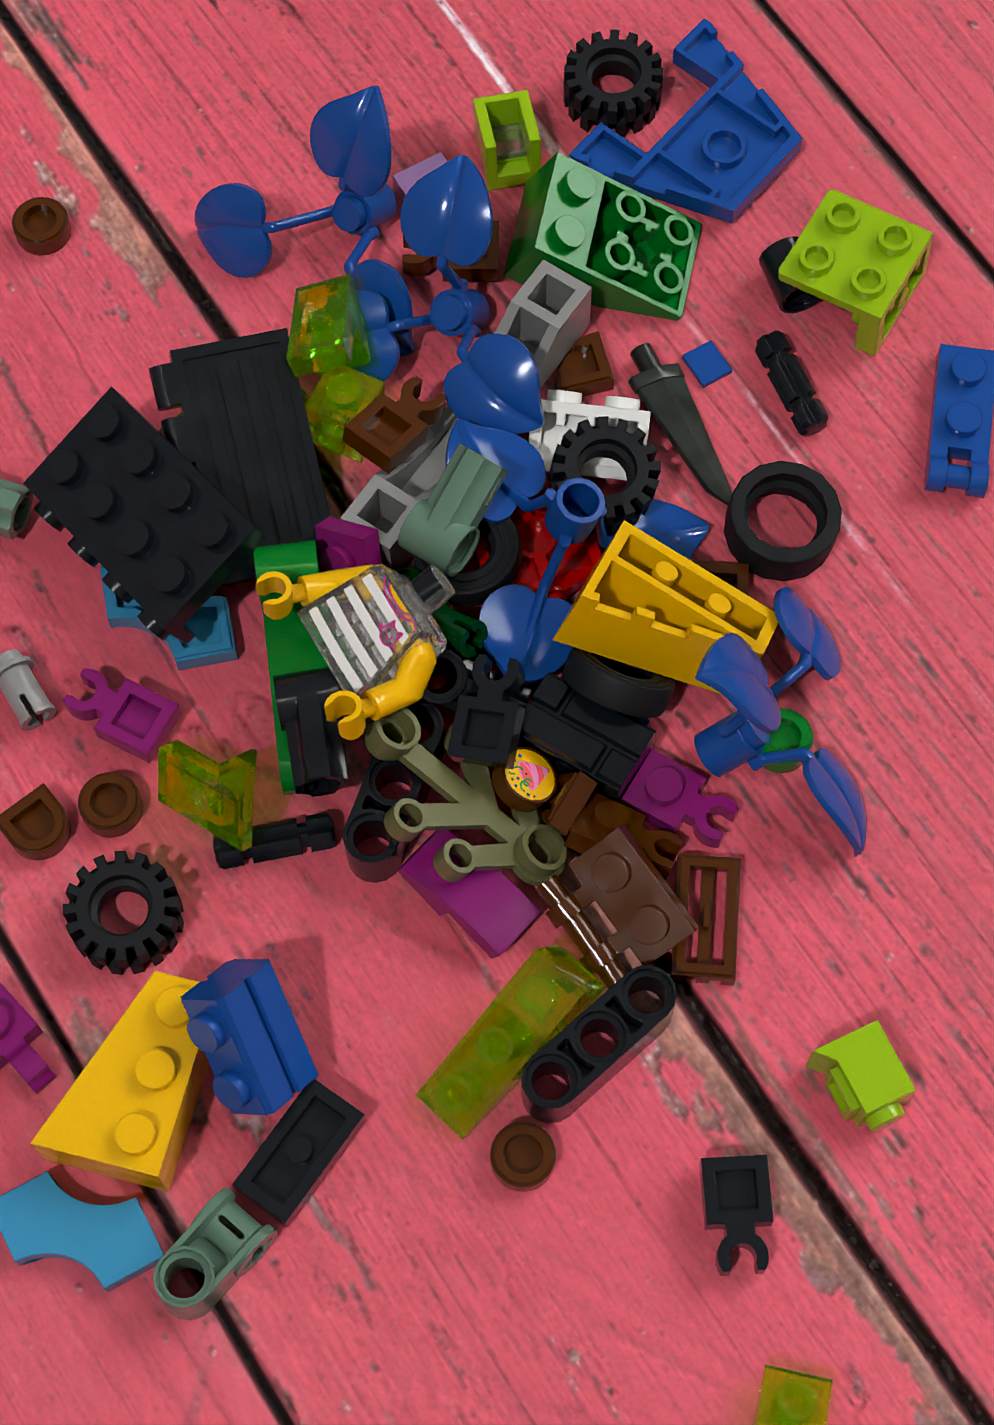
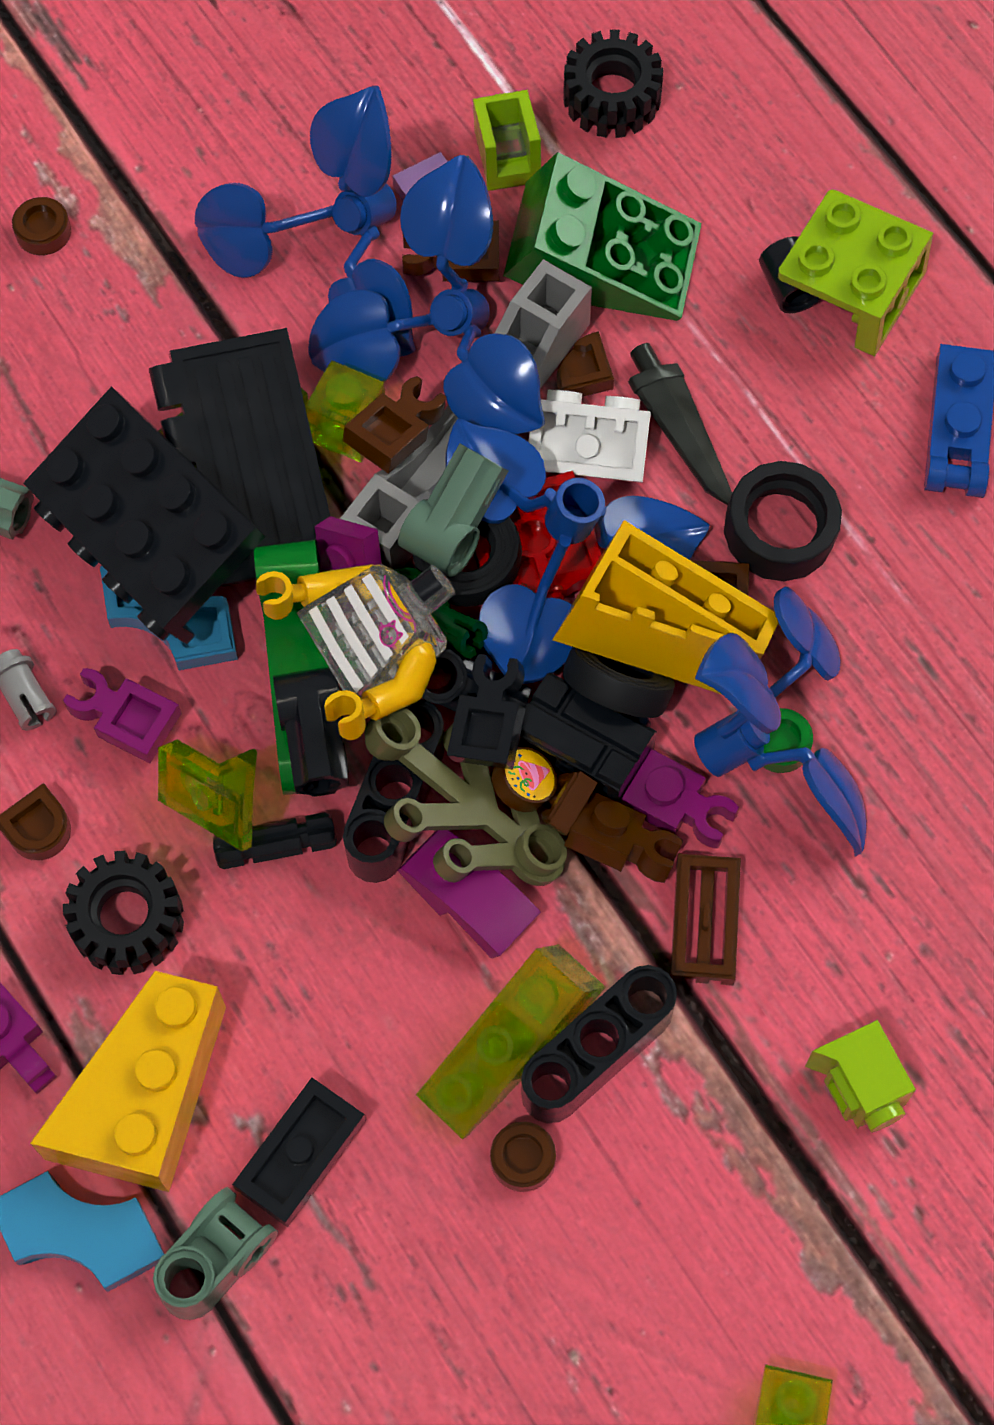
(110, 804): reddish brown tile -> none
(248, 1037): blue brick -> none
(327, 328): clear neon green slope -> none
(621, 447): black tyre -> none
(631, 896): reddish brown plate -> none
(707, 364): blue window -> none
(716, 152): blue wing -> none
(737, 1200): black plate -> none
(791, 383): black axle -> none

